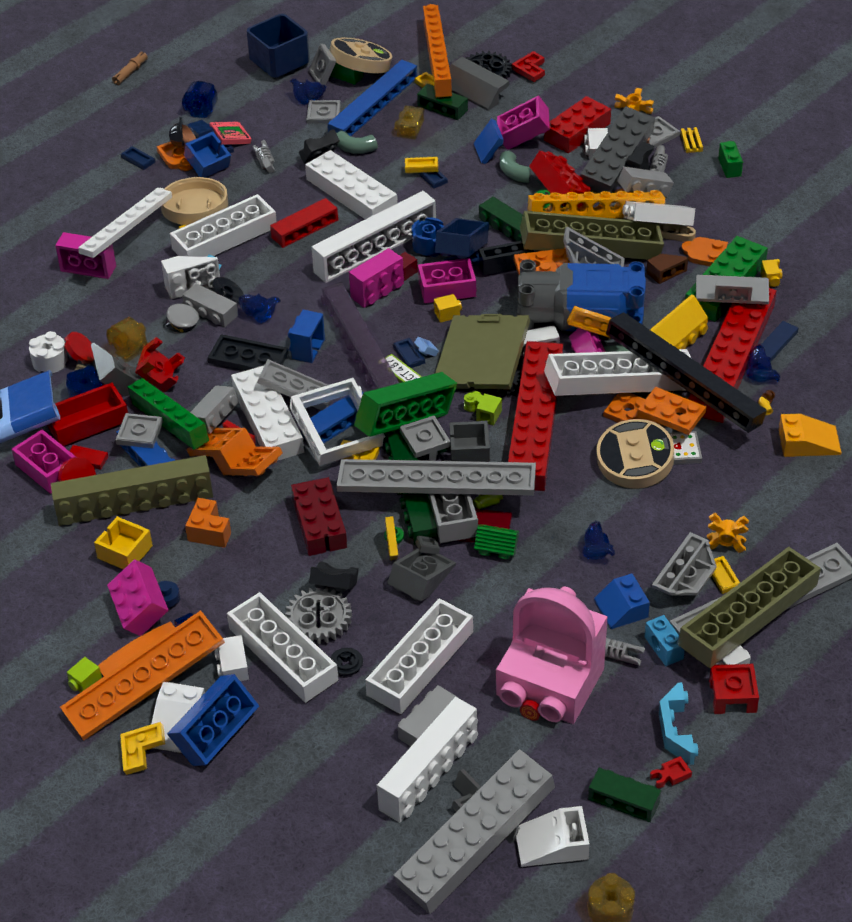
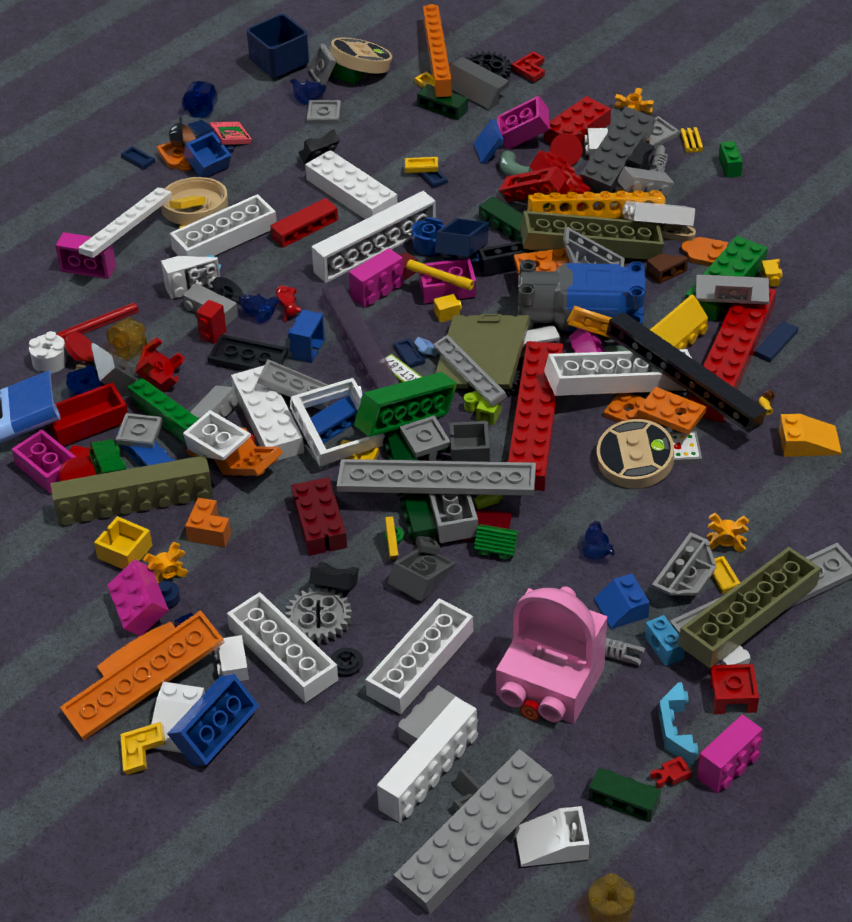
(83, 675): lime brick -> none
(101, 320): none -> red axle
(106, 456): none -> green brick
(134, 64): medium nougat pin -> none
(166, 564): none -> light orange pin
(181, 318): light grey piece -> none
(187, 202): none -> yellow tile
(211, 321): none -> red brick
(214, 436): none -> white slope
(265, 157): light grey hinge -> none
(287, 301): none -> red animal
(356, 145): sand green cylinder -> none
(374, 98): blue brick -> none
(409, 122): clear yellow brick -> none
(423, 269): none -> yellow piece
(470, 371): none -> light grey tile
(532, 183): none -> red brick
(567, 146): none -> red tile
(730, 754): none -> dark pink brick
(760, 366): clear blue hair -> none

